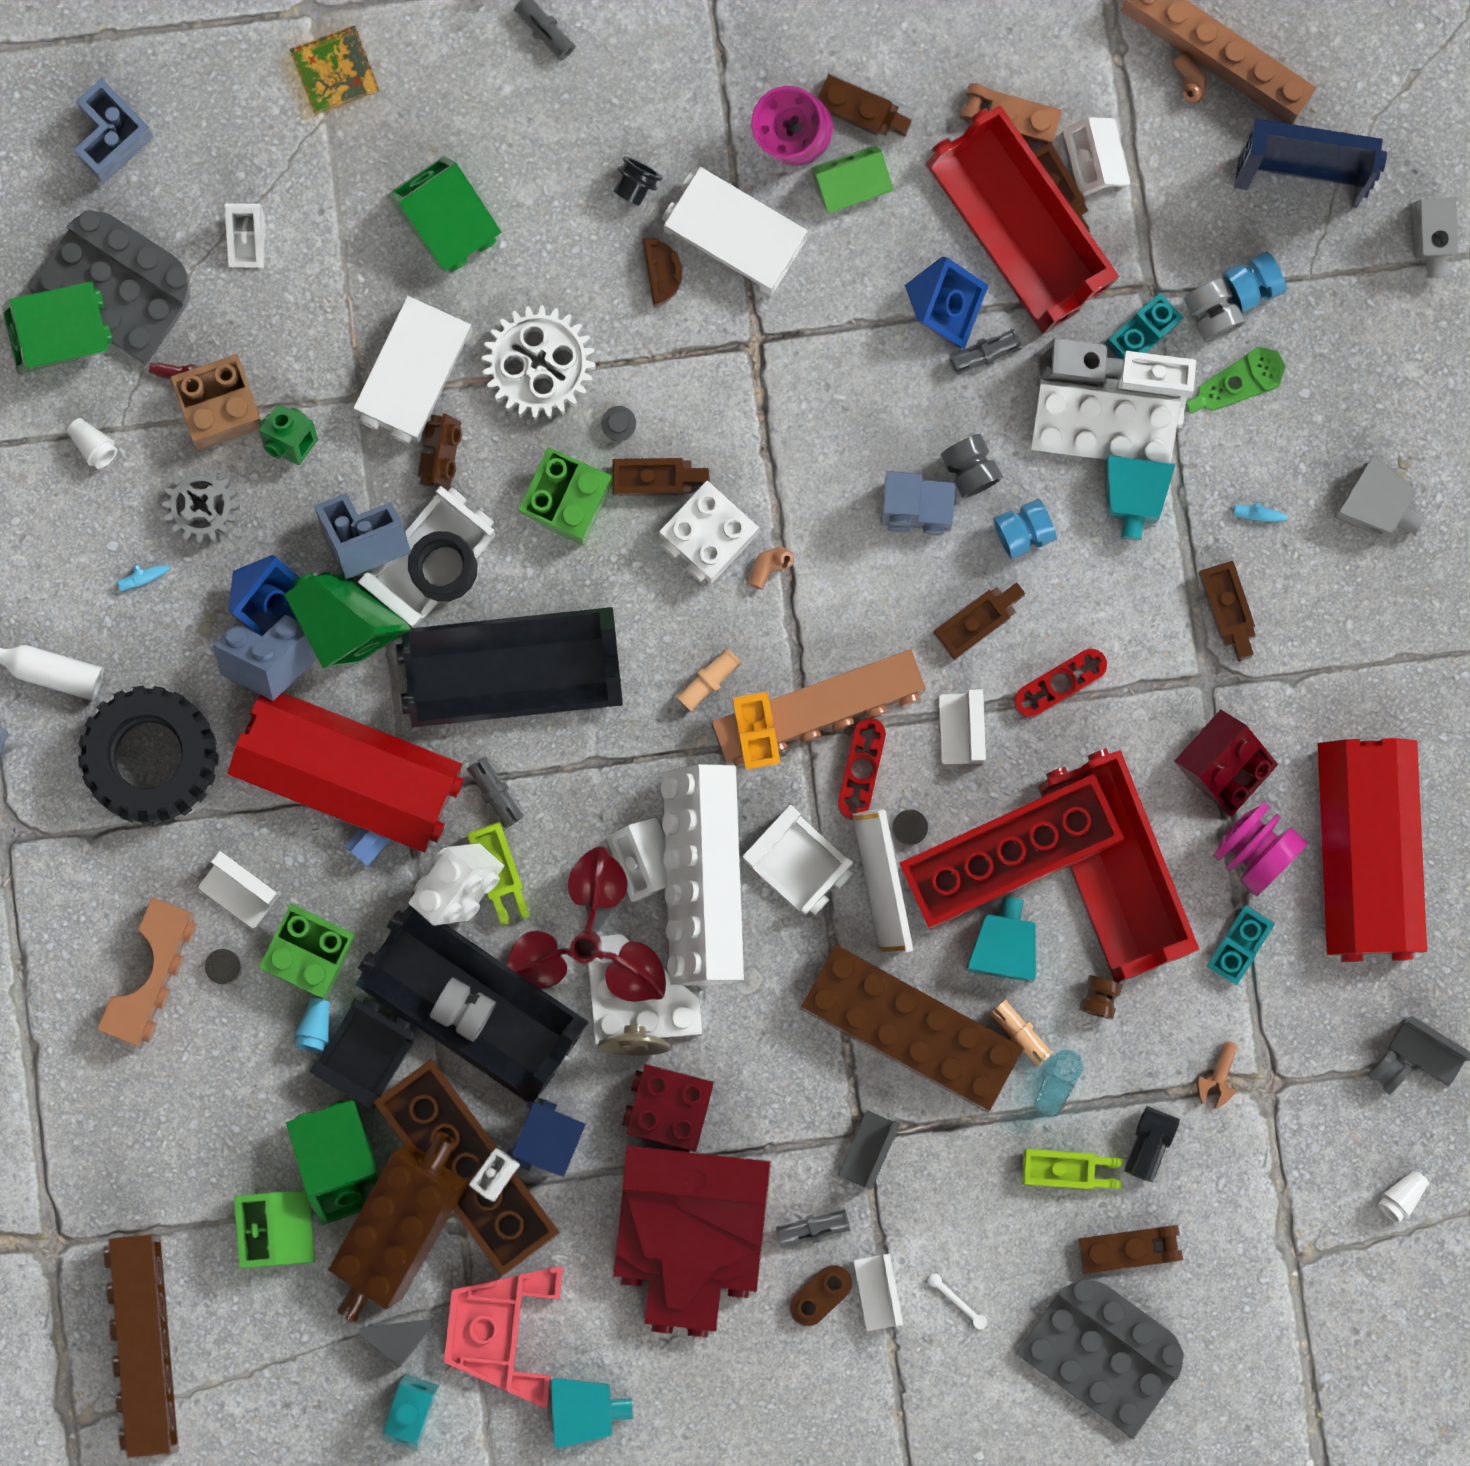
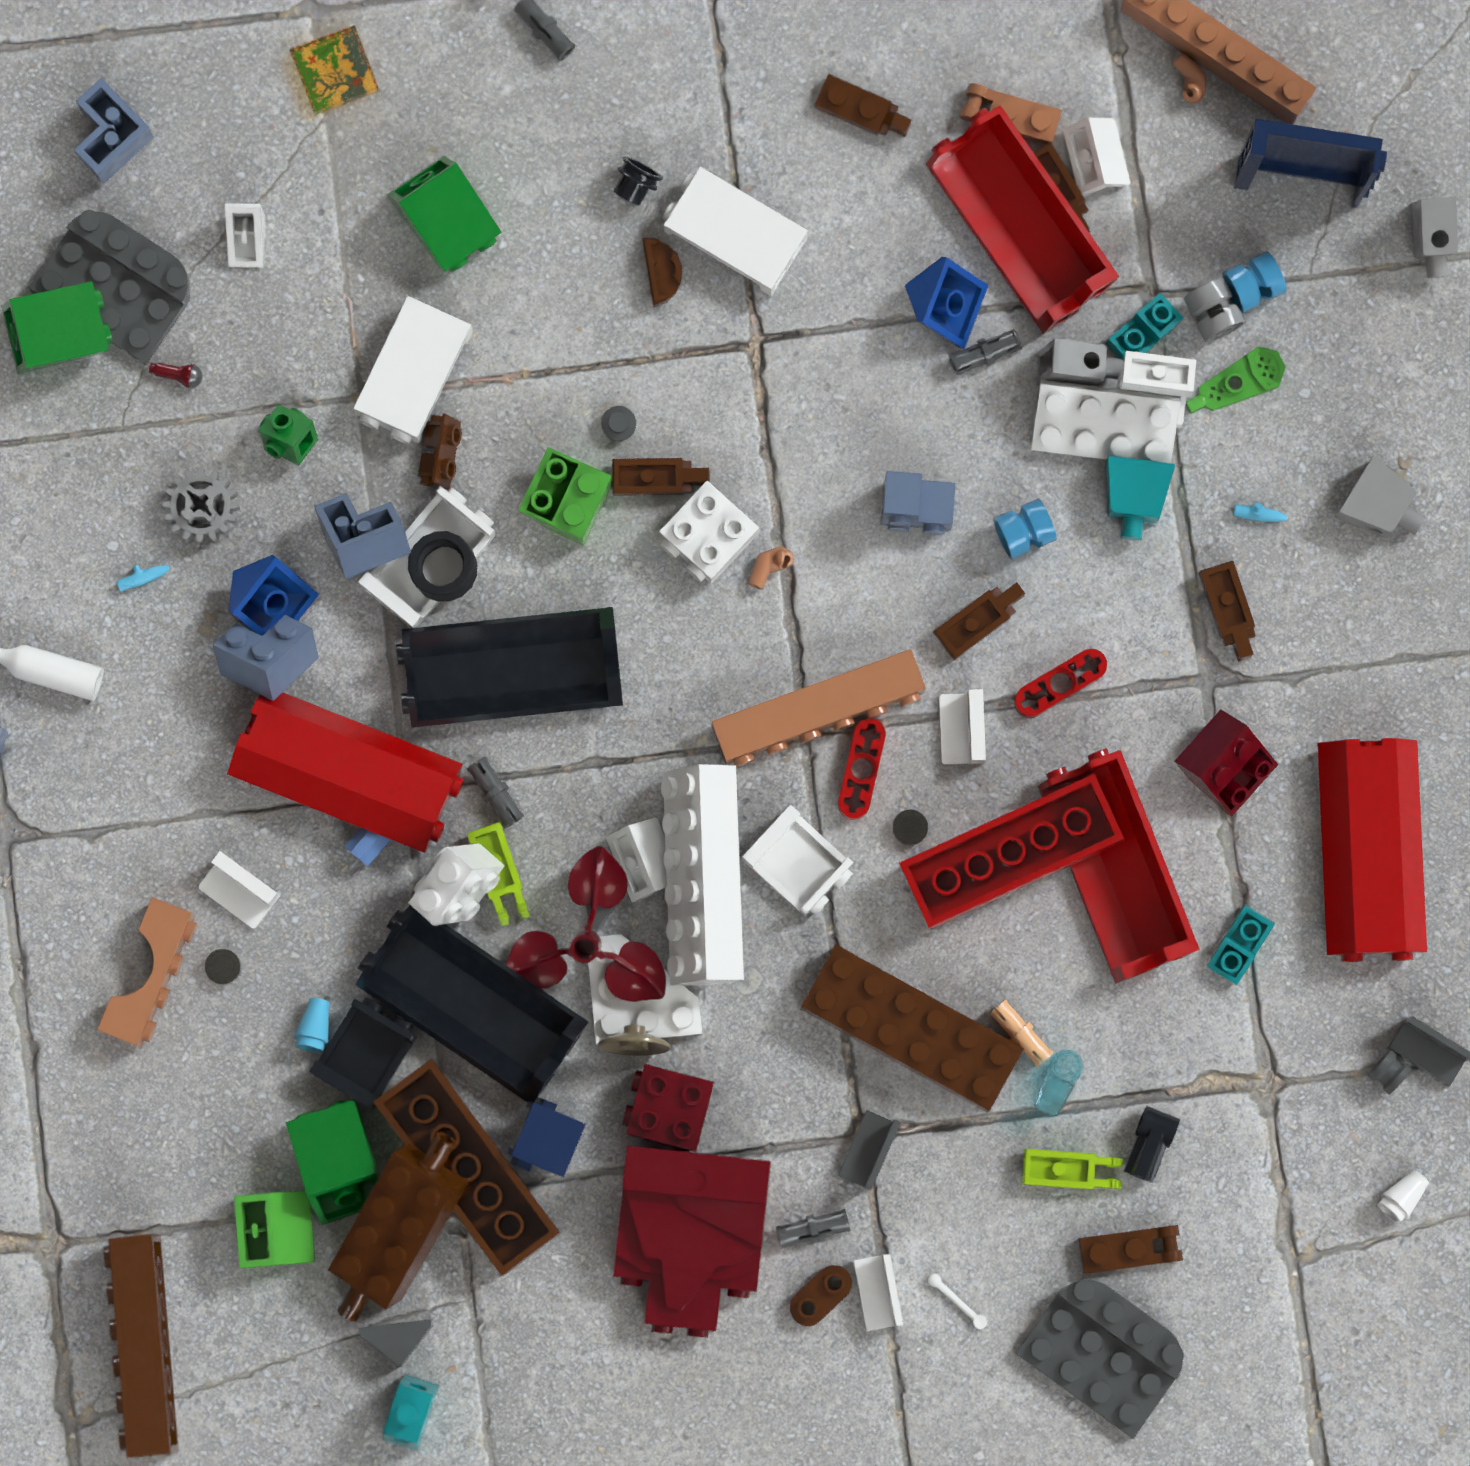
(93, 444): white cone -> none
(109, 727): black tyre -> none
(217, 402): medium nougat slope -> none
(308, 952): bright green slope -> none
(342, 619): green slope -> none
(462, 1009): light grey wheel -> none
(486, 1327): coral wing -> none
(494, 1174): white piece -> none
(520, 387): white gear -> none
(585, 1411): teal torso -> none
(709, 679): light nougat pin -> none
(756, 730): light orange slope -> none
(792, 106): dark pink wheel -> none
(852, 178): bright green brick -> none
(882, 881): white slope -> none
(971, 465): dark grey wheel -> none
(1005, 944): teal torso -> none
(1099, 1005): reddish brown wheel -> none
(1219, 1076): nougat bar -> none
(1259, 848): dark pink wheel -> none

